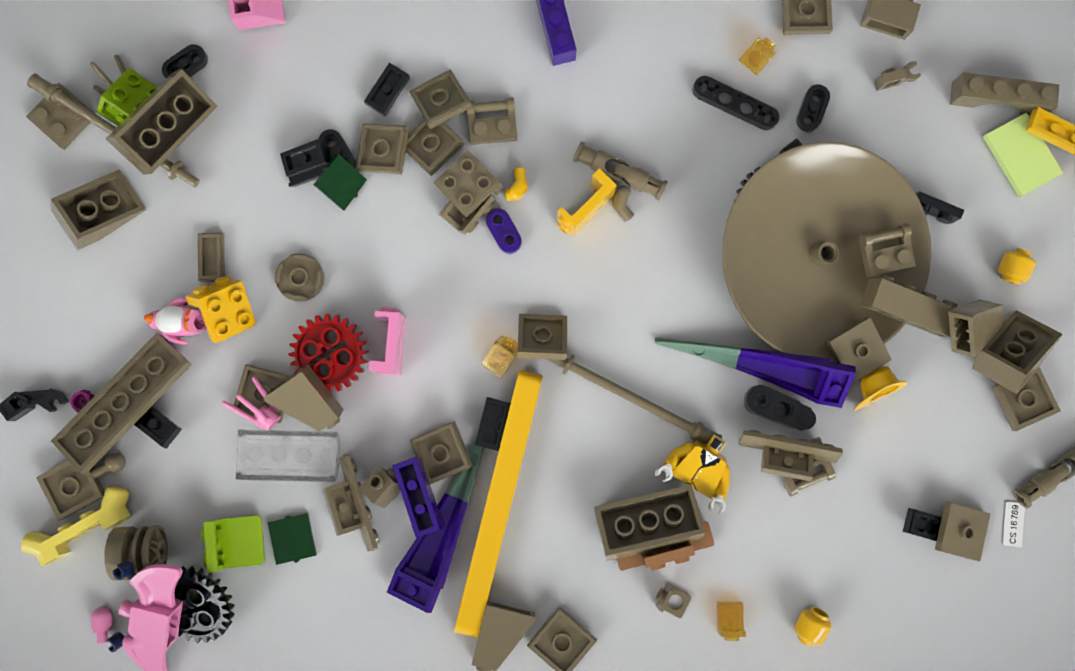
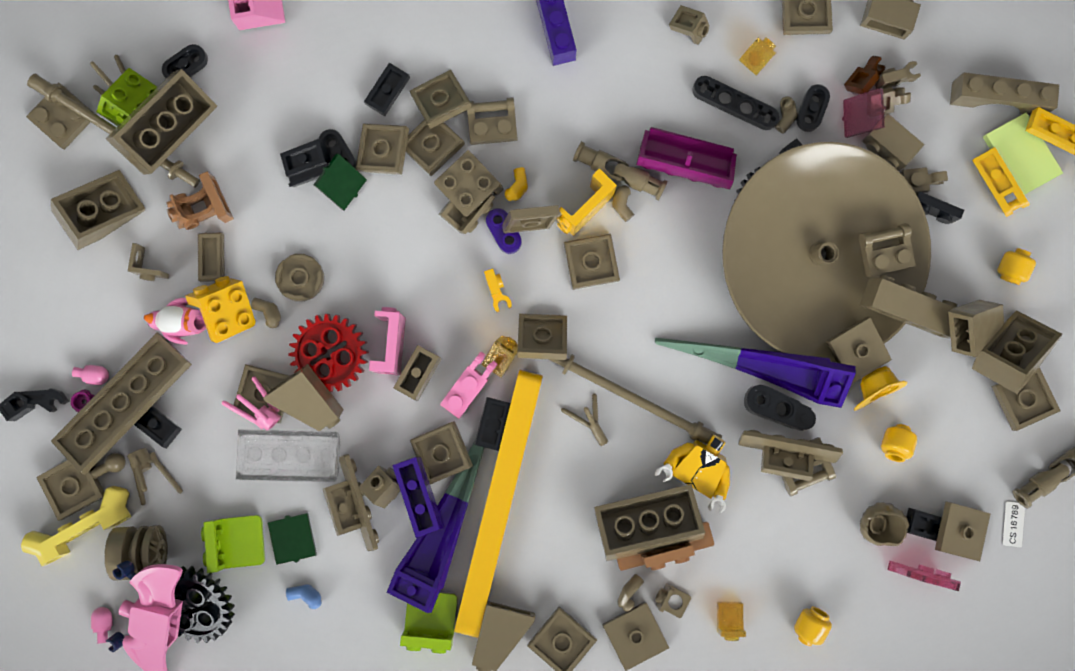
(92, 374): none -> bright pink cylinder
(136, 267): none -> dark tan bracket
(140, 462): none -> dark tan plant
(181, 209): none -> medium nougat tile
(269, 310): none -> dark tan arm
(306, 593): none -> medium blue arm
(417, 373): none -> dark tan brick
(432, 629): none -> lime bracket
(467, 387): none -> bright pink hinge
(495, 283): none -> yellow plate
(530, 219): none -> dark tan plate
(591, 261): none -> dark tan tile
(593, 421): none -> dark tan plant
(627, 592): none -> dark tan arm
(635, 636): none -> dark tan plate
(687, 158): none -> magenta container
(690, 23): none -> dark tan bracket
(788, 113): none -> dark tan arm
(864, 78): none -> reddish brown plate
(864, 113): none -> clear pink piece
(884, 525): none -> dark tan hair
(893, 143): none -> dark tan brick
(895, 97): none -> dark tan plate
(899, 443): none -> yellow head
(921, 180): none -> dark tan plate
(926, 575): none -> clear pink wing
(1000, 181): none -> yellow plate

